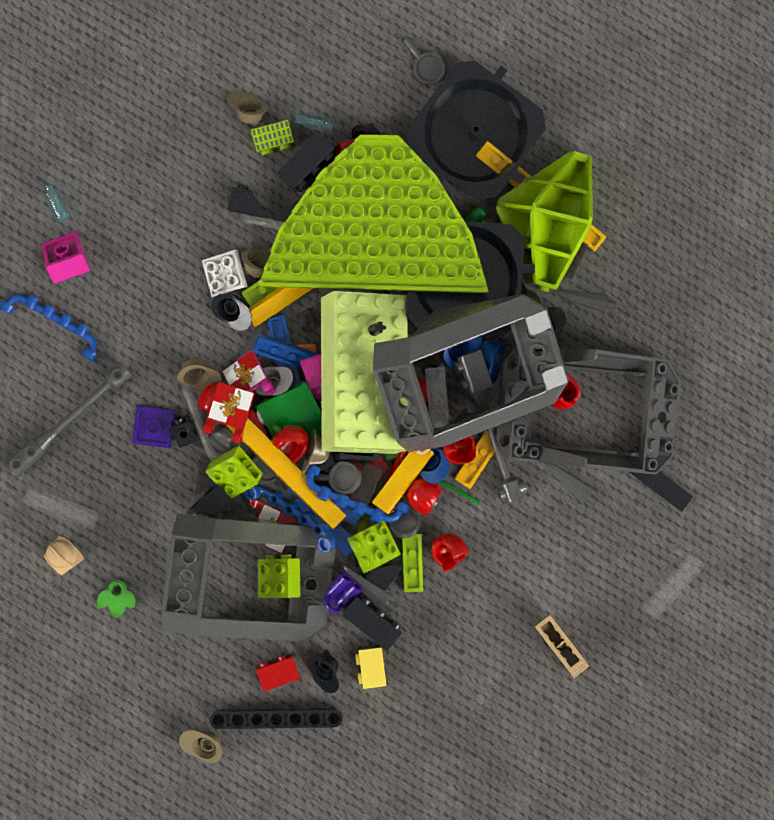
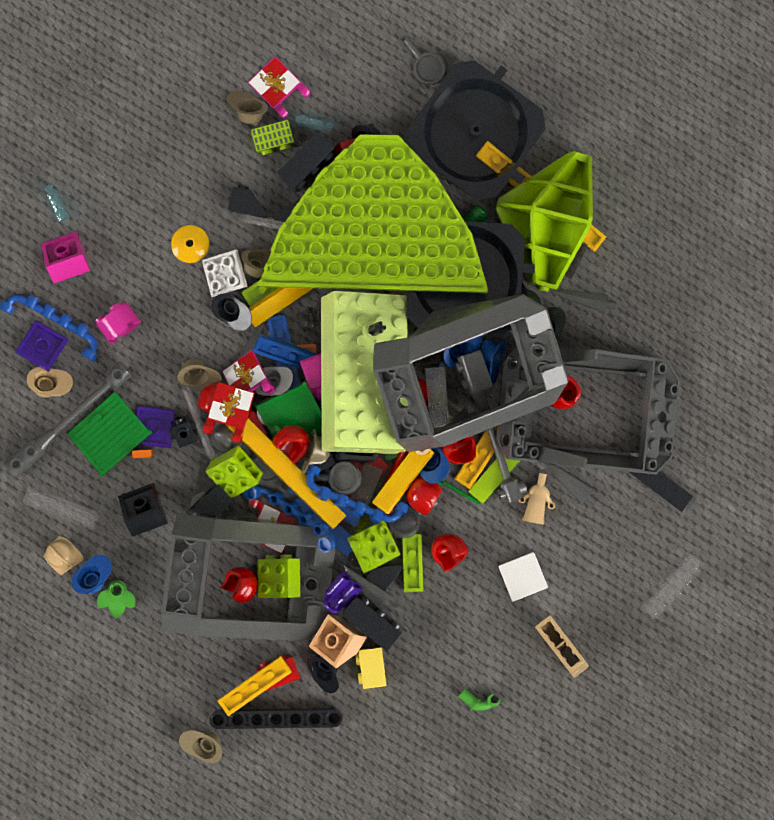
(41, 345): none -> dark purple tile
(49, 383): none -> tan piece
(92, 575): none -> blue piece
(109, 433): none -> green piece
(118, 322): none -> dark pink brick
(142, 453): none -> orange tile
(142, 510): none -> black slope
(195, 252): none -> yellow dish
(241, 583): none -> red piece
(254, 686): none -> yellow tile
(277, 83): none -> flag
(337, 640): none -> light nougat slope
(476, 704): none -> bright green piece
(490, 480): none -> lime tile
(523, 576): none -> white tile
(538, 496): none -> tan piece

